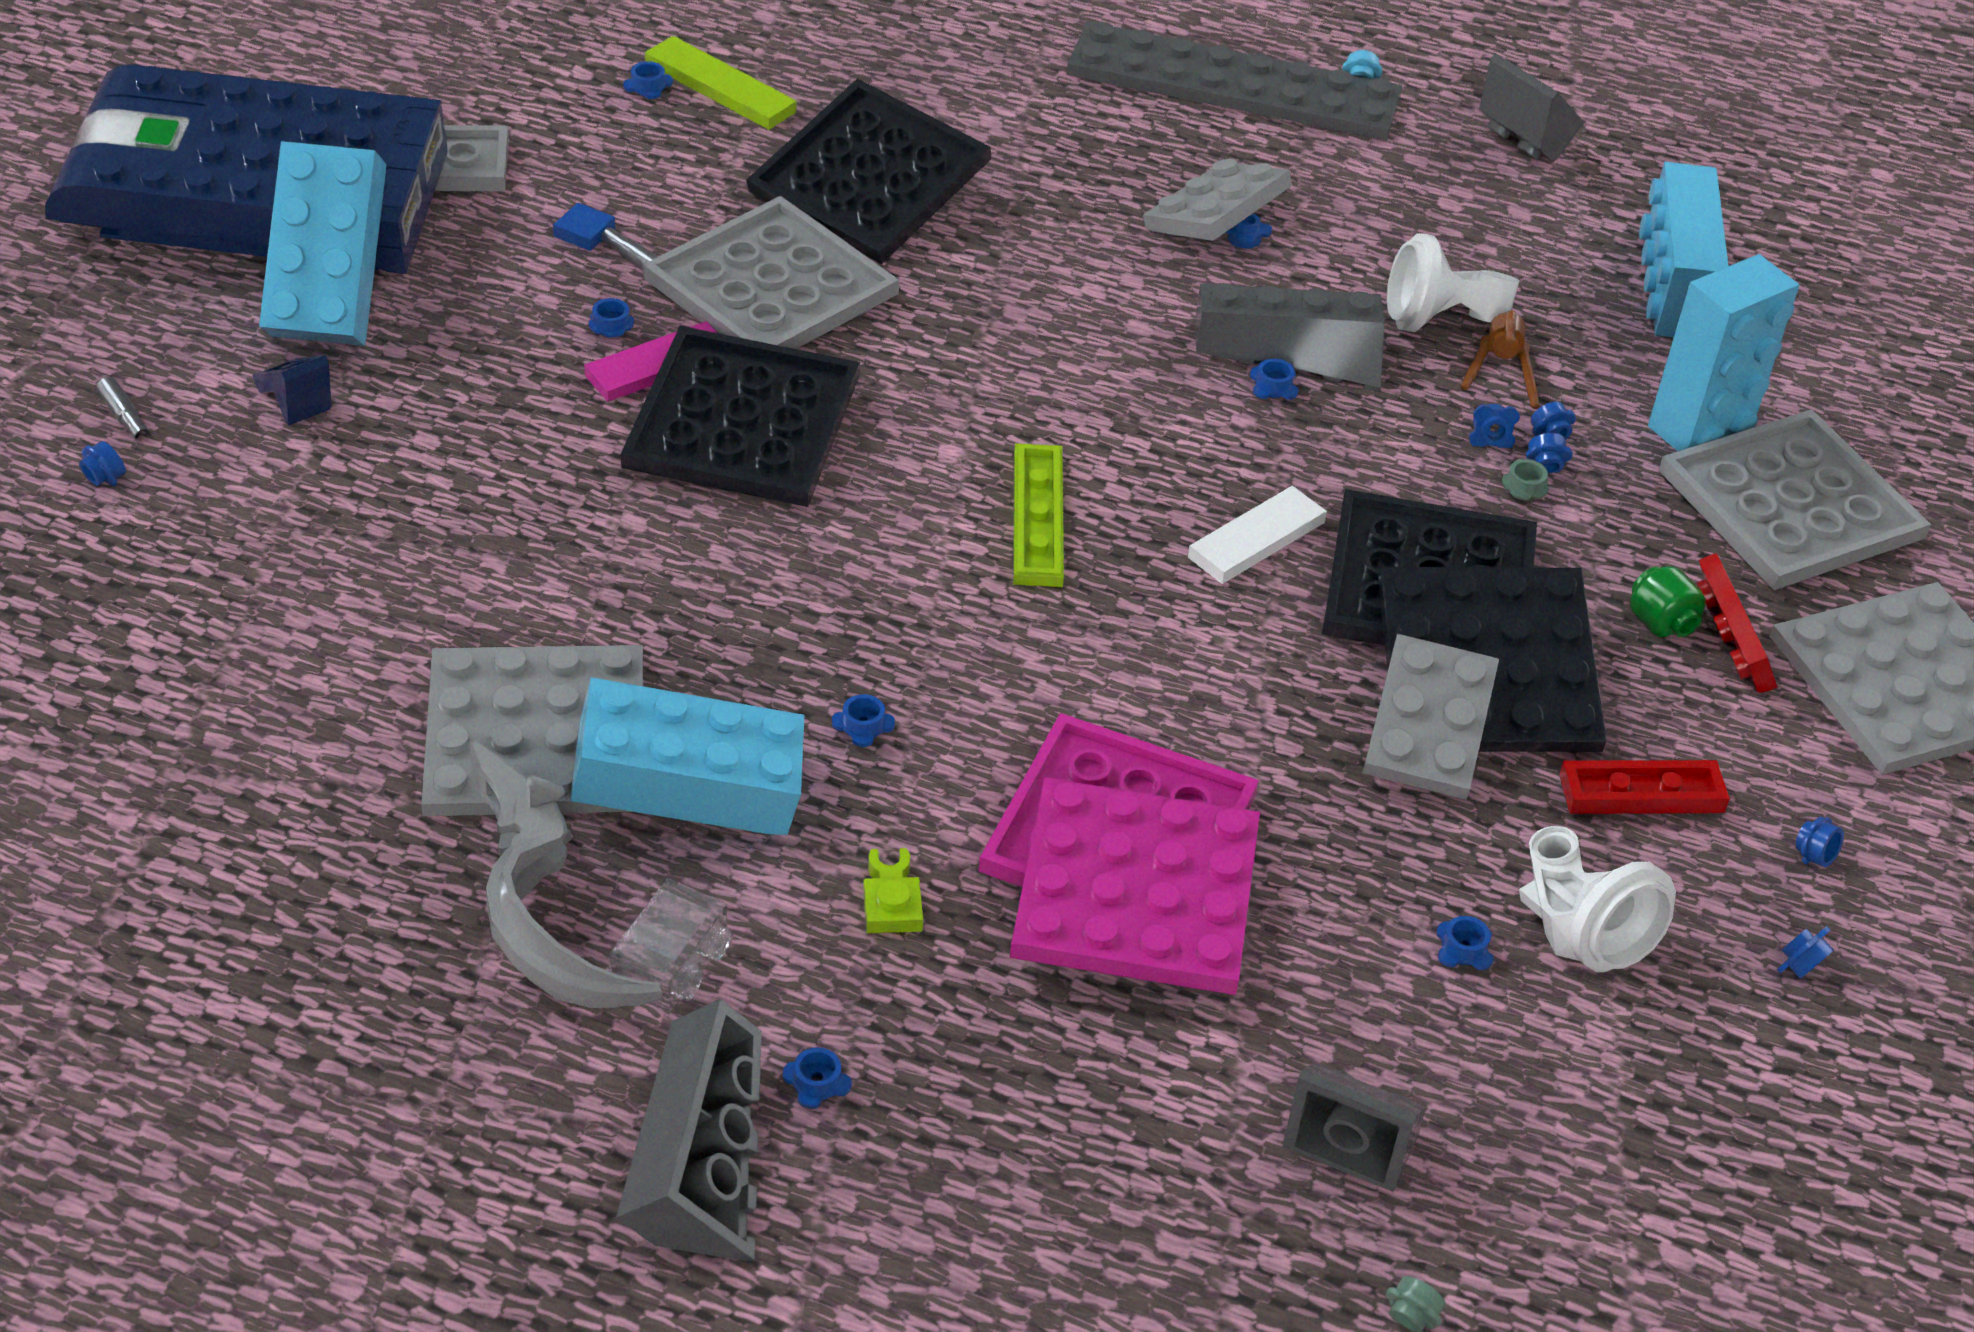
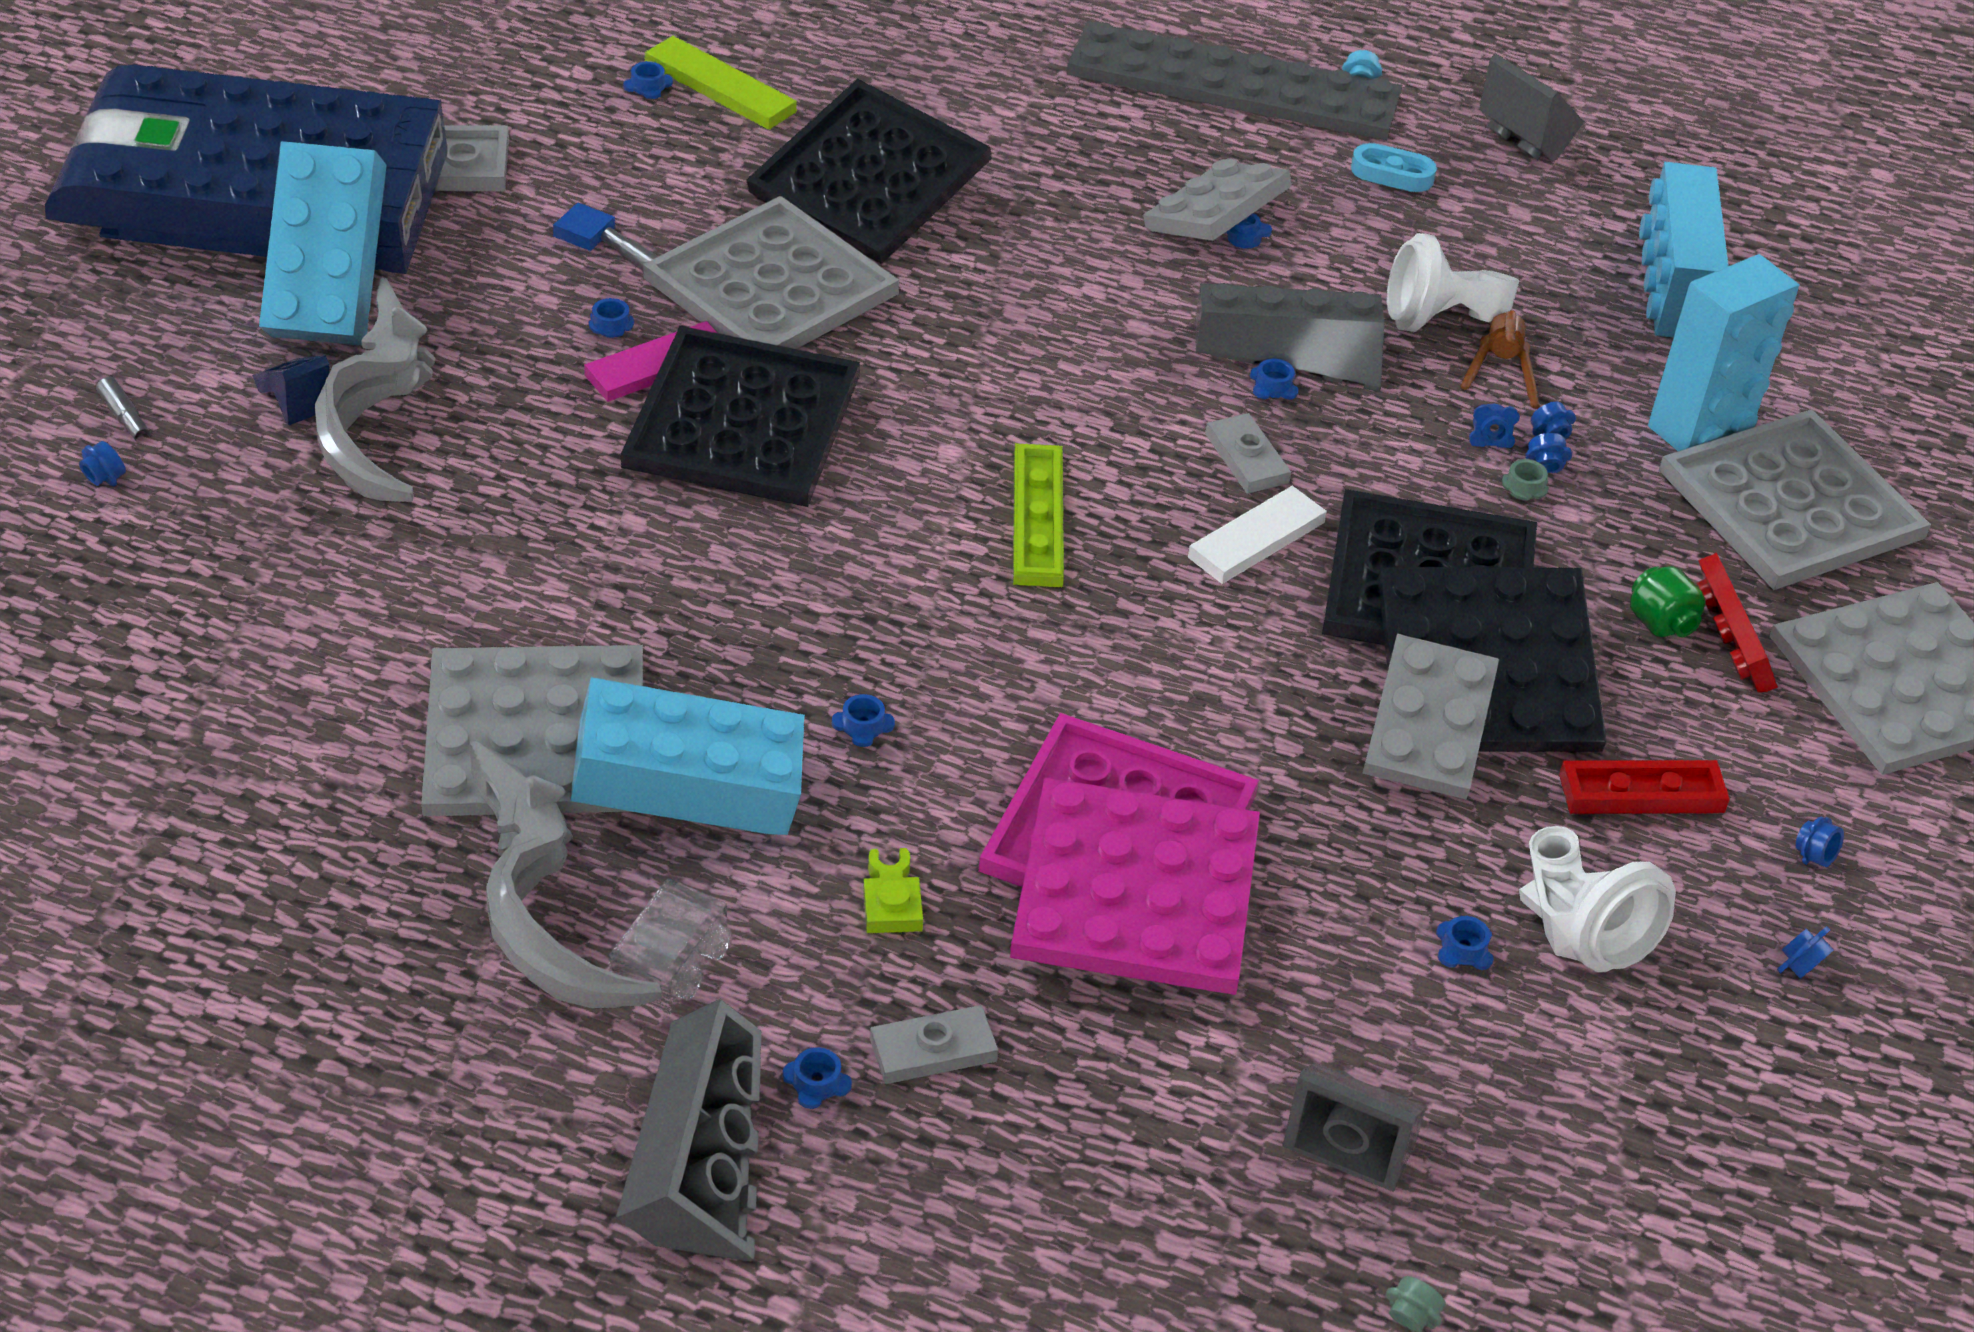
(353, 385): none -> light grey piece
(933, 1044): none -> light grey plate
(1248, 453): none -> light grey plate
(1393, 167): none -> medium azure plate

